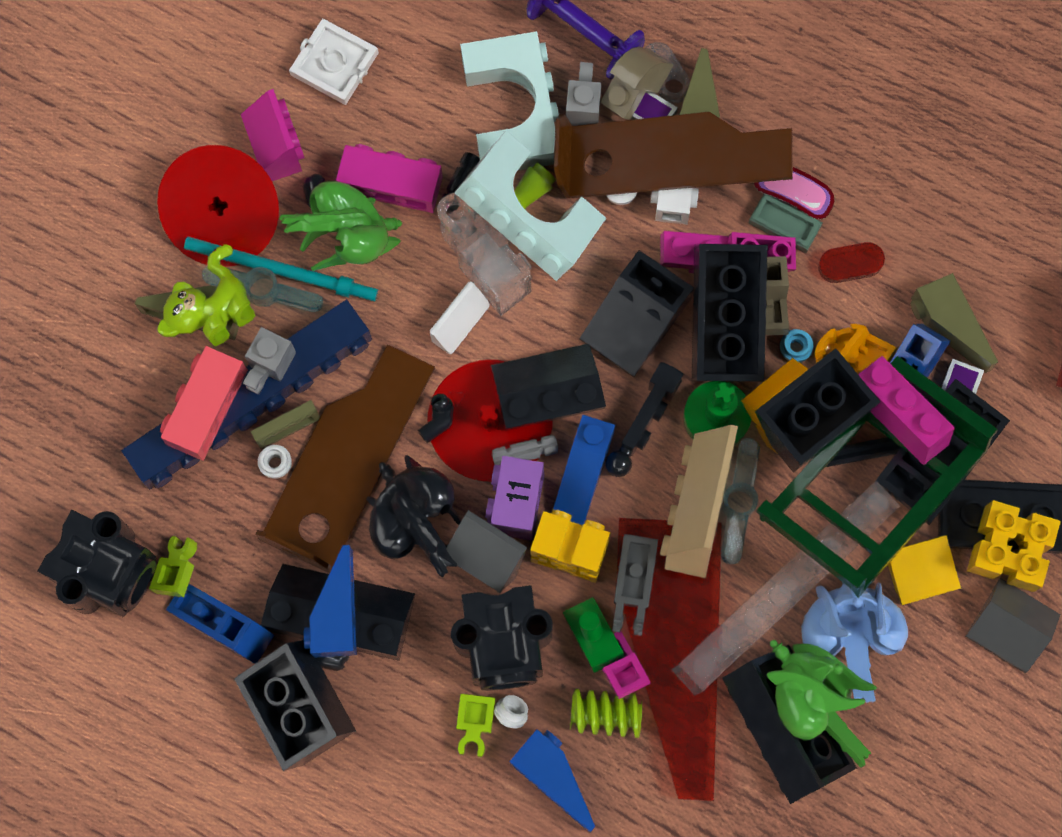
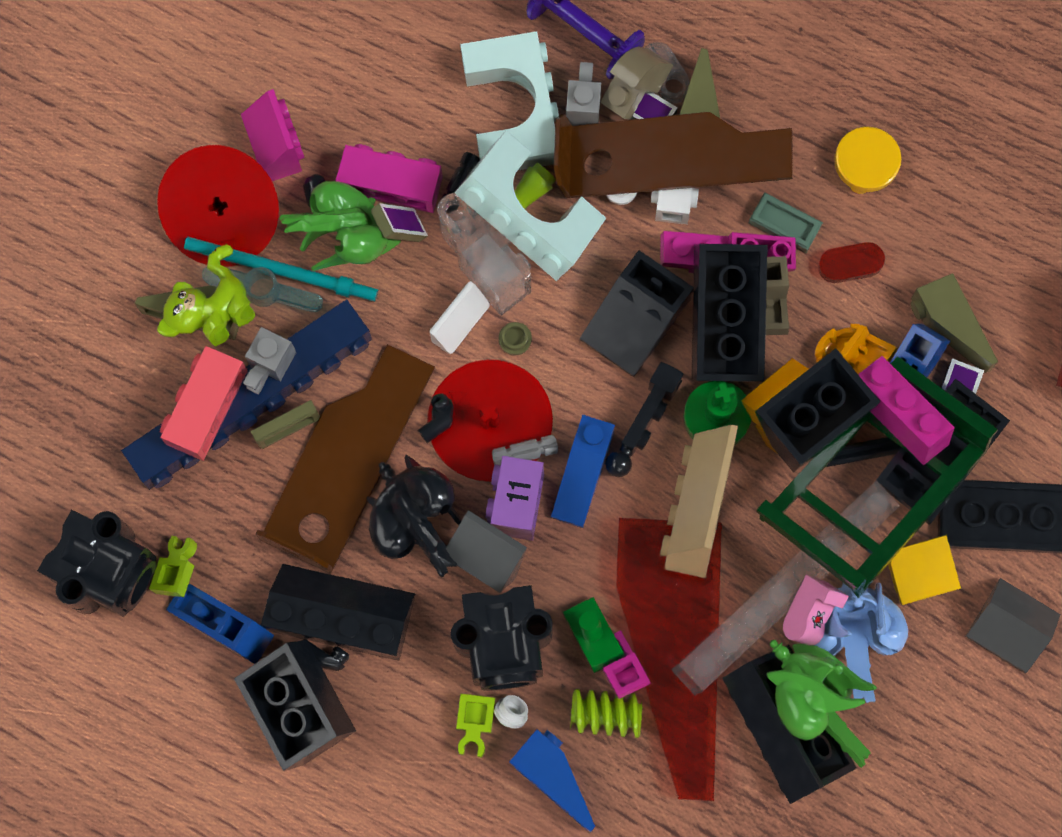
(270, 452): white plate -> none
(333, 61): white plate -> none
(333, 617): blue slope -> none
(399, 222): none -> tile
(515, 338): none -> olive plate
(548, 387): black slope -> none
(570, 545): yellow brick -> none
(634, 579): dark grey hinge -> none
(742, 481): clear light blue piece -> none
(801, 192): sticker -> none
(801, 337): medium azure plate -> none
(812, 610): none -> bright pink leg
(867, 159): none -> yellow tile
(1033, 536): yellow brick -> none

